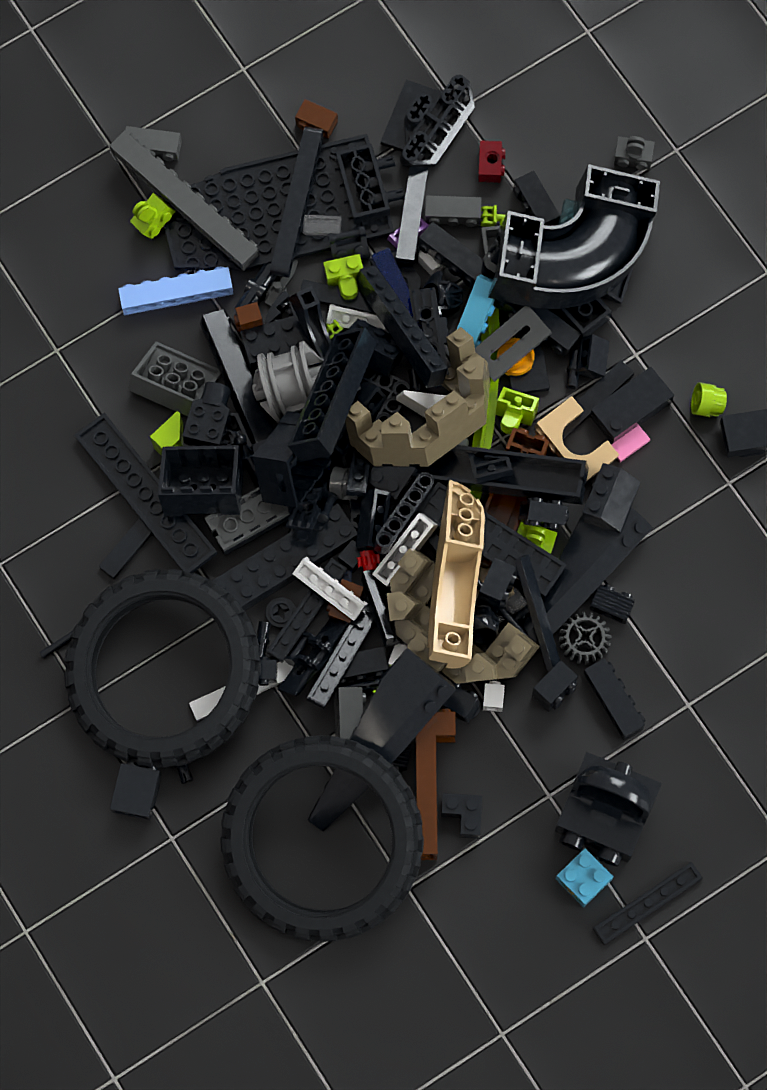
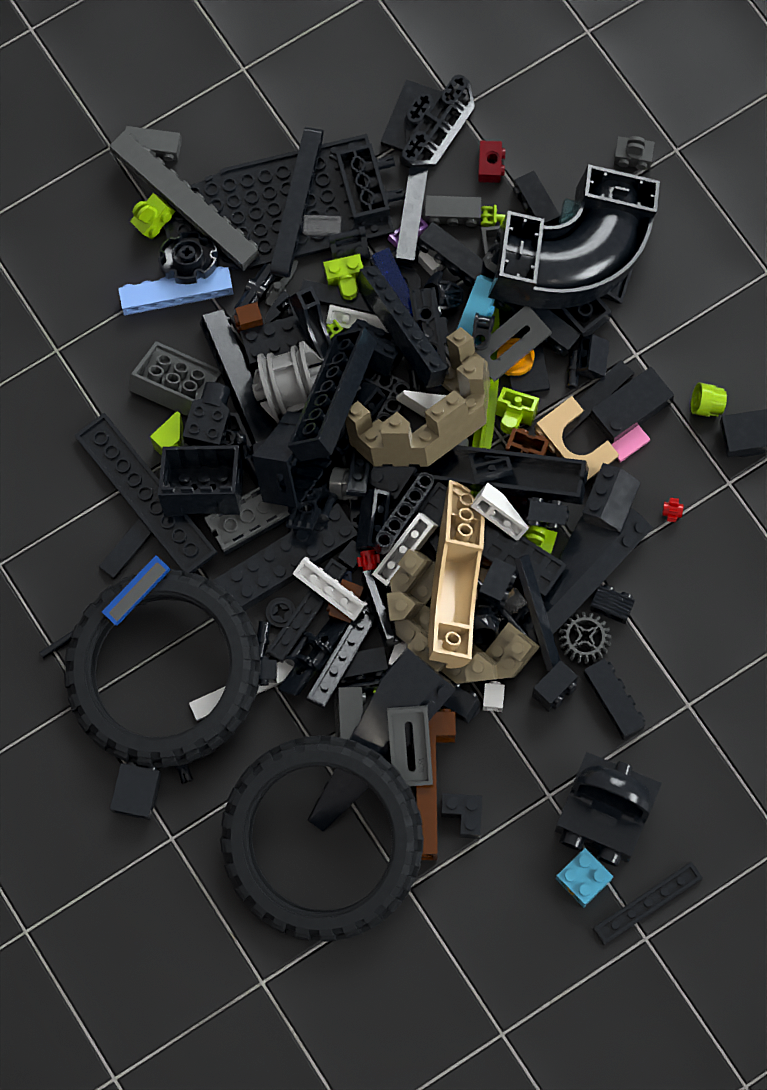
(136, 590): none -> tile
(188, 257): none -> black piece
(316, 117): reddish brown brick -> none
(396, 723): none -> dark grey piece
(482, 329): none -> black piece
(498, 510): none -> white slope
(672, 509): none -> red gear

